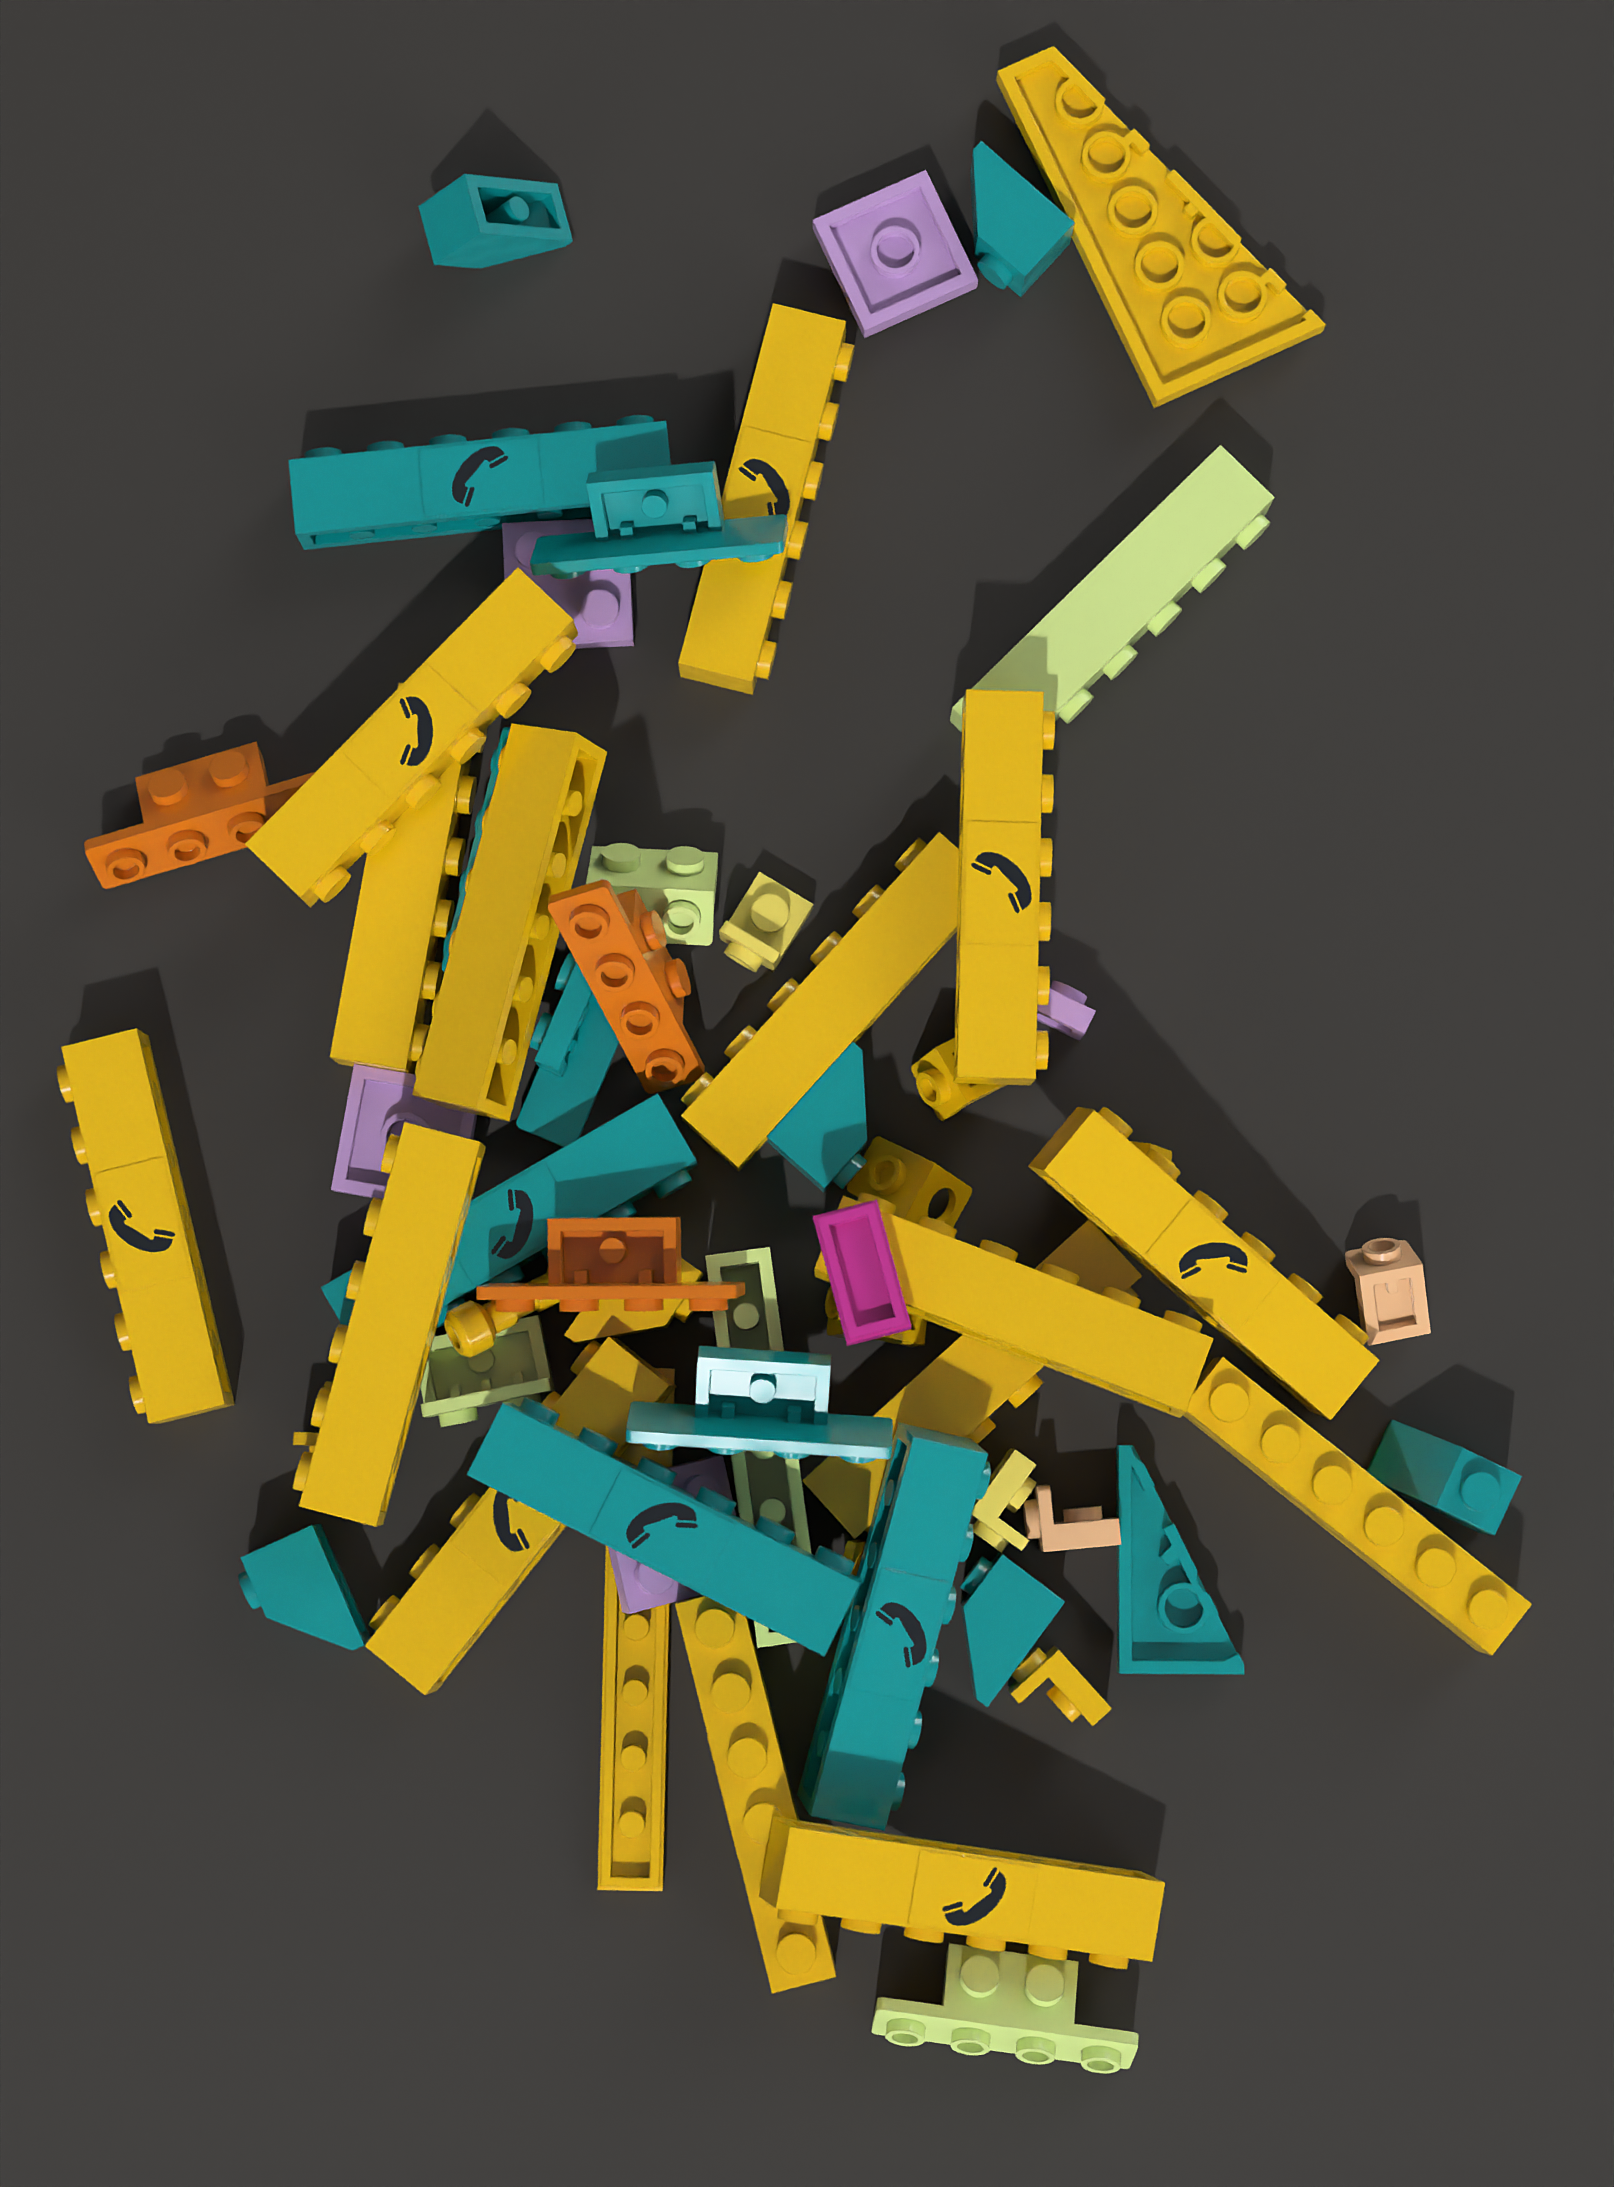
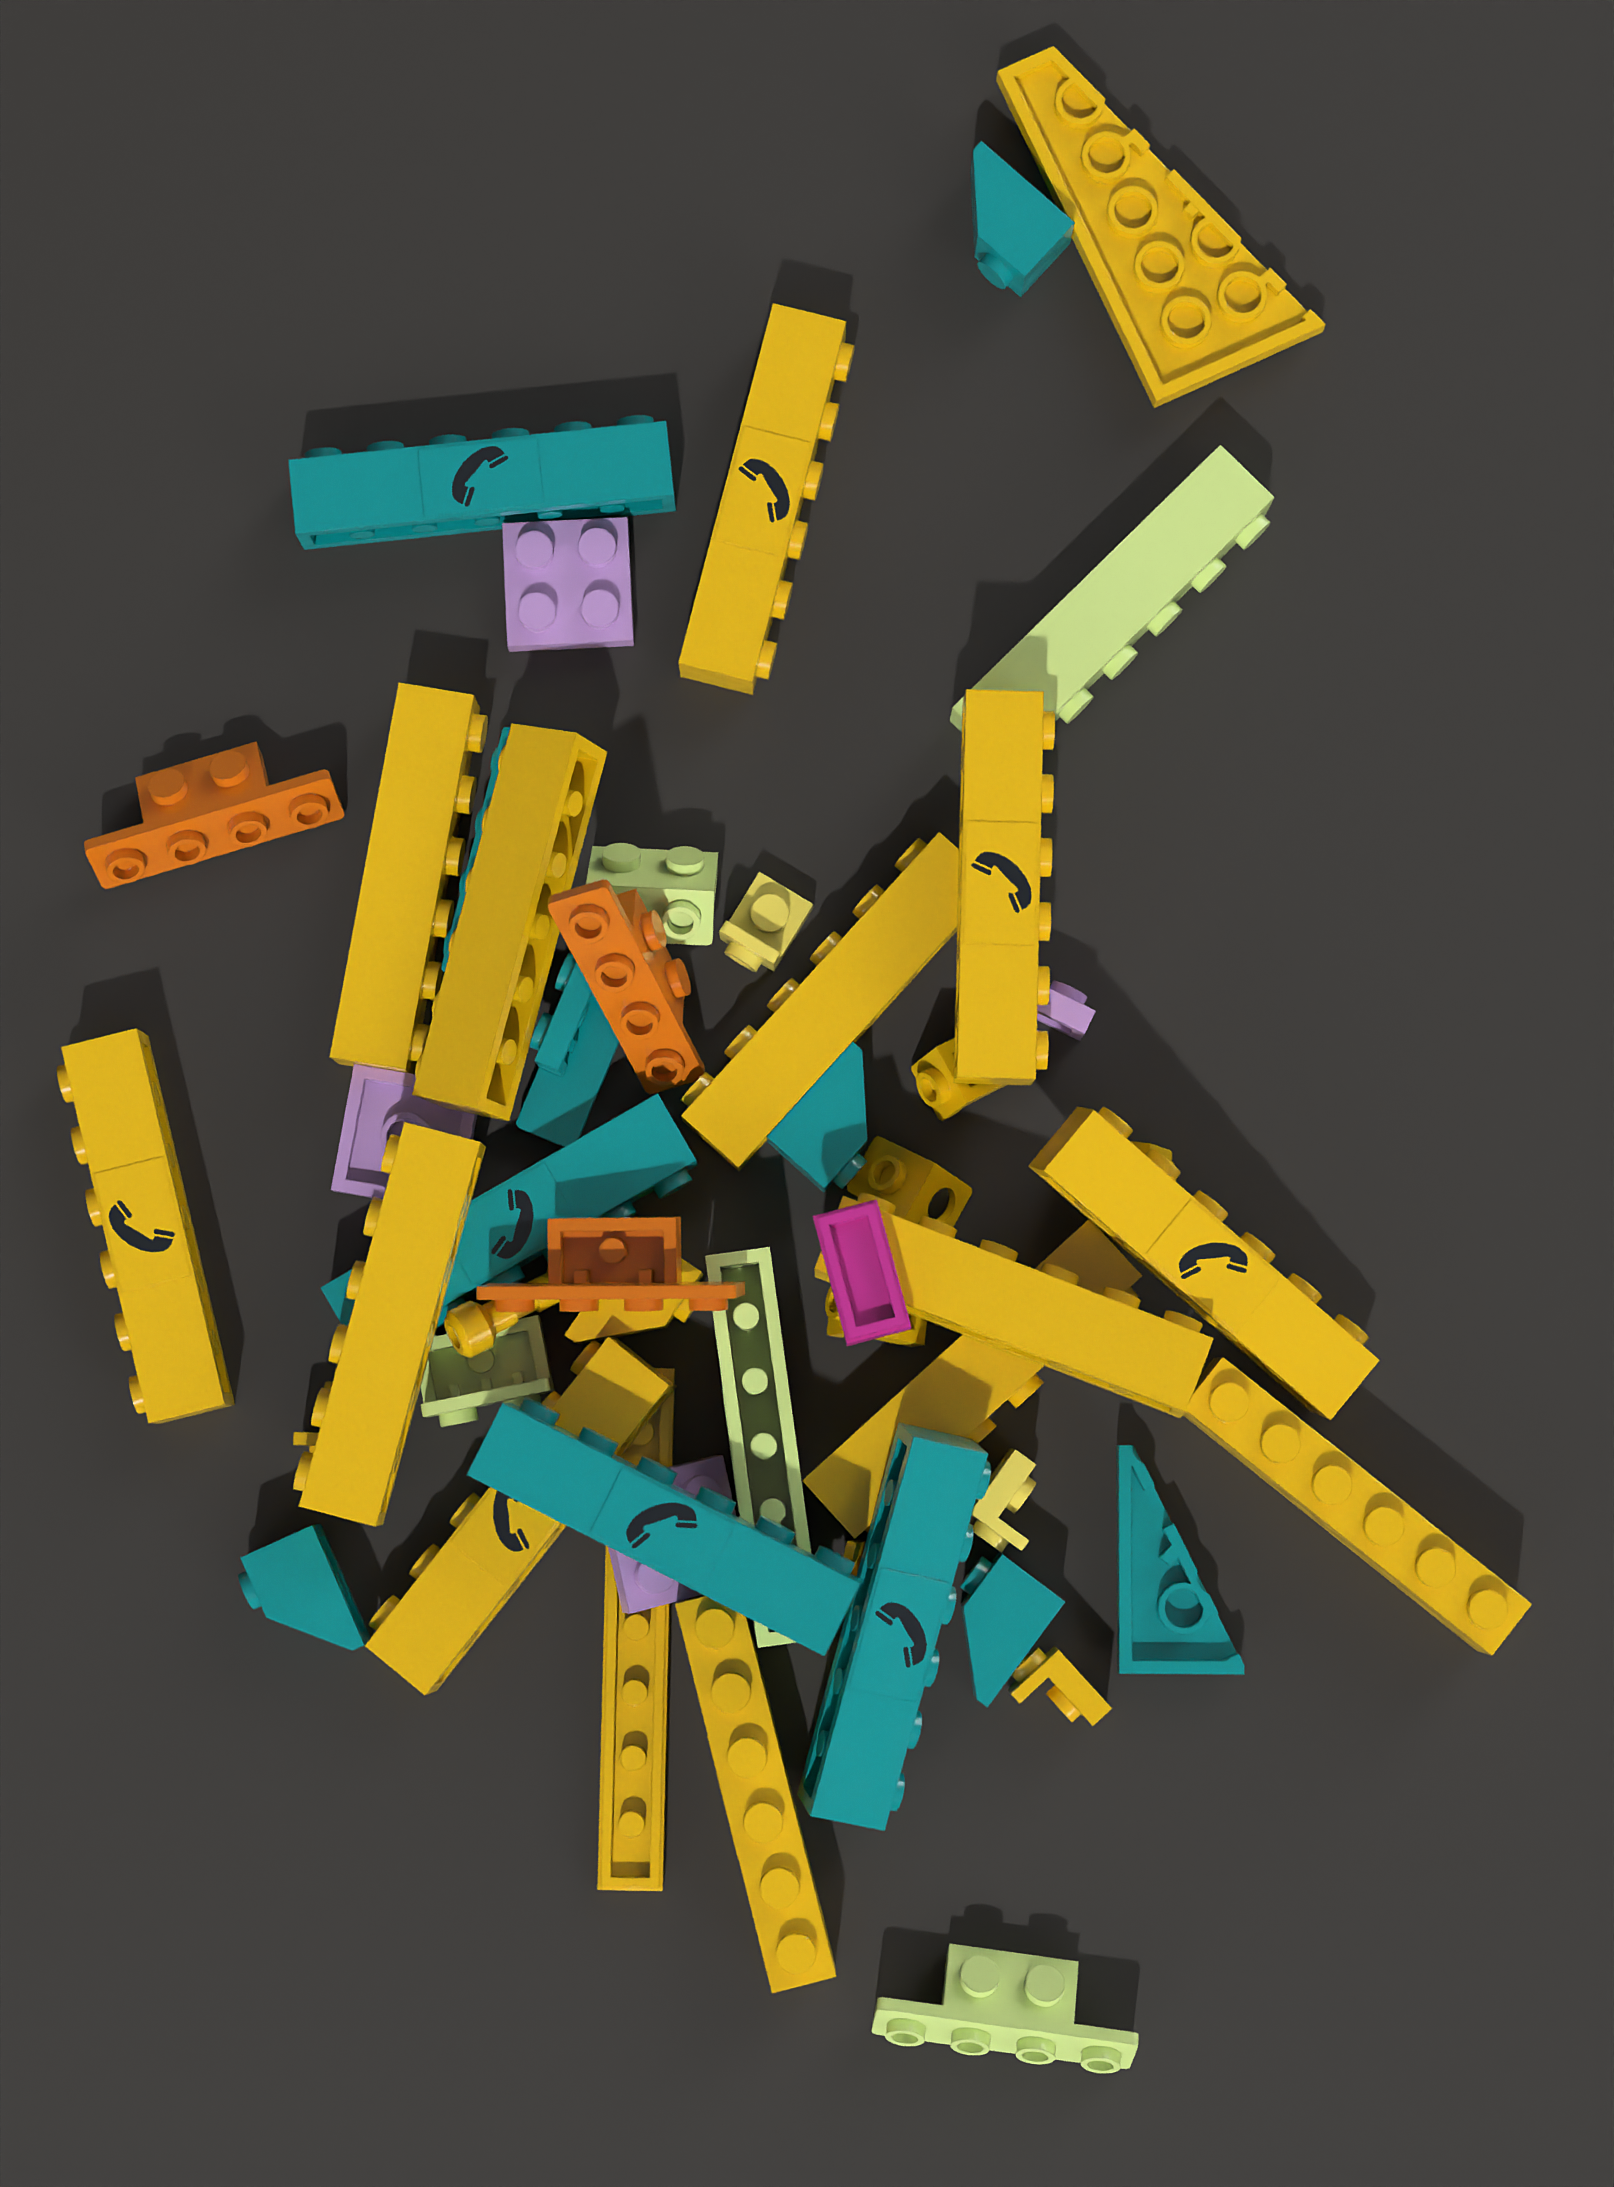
(415, 738): yellow brick -> none
(493, 221): teal slope -> none
(657, 520): teal bracket -> none
(761, 1405): teal bracket -> none
(895, 253): lavender plate -> none
(960, 1891): yellow brick -> none
(1081, 1526): light nougat bracket -> none
(1389, 1290): light nougat bracket -> none
(1444, 1477): teal slope -> none

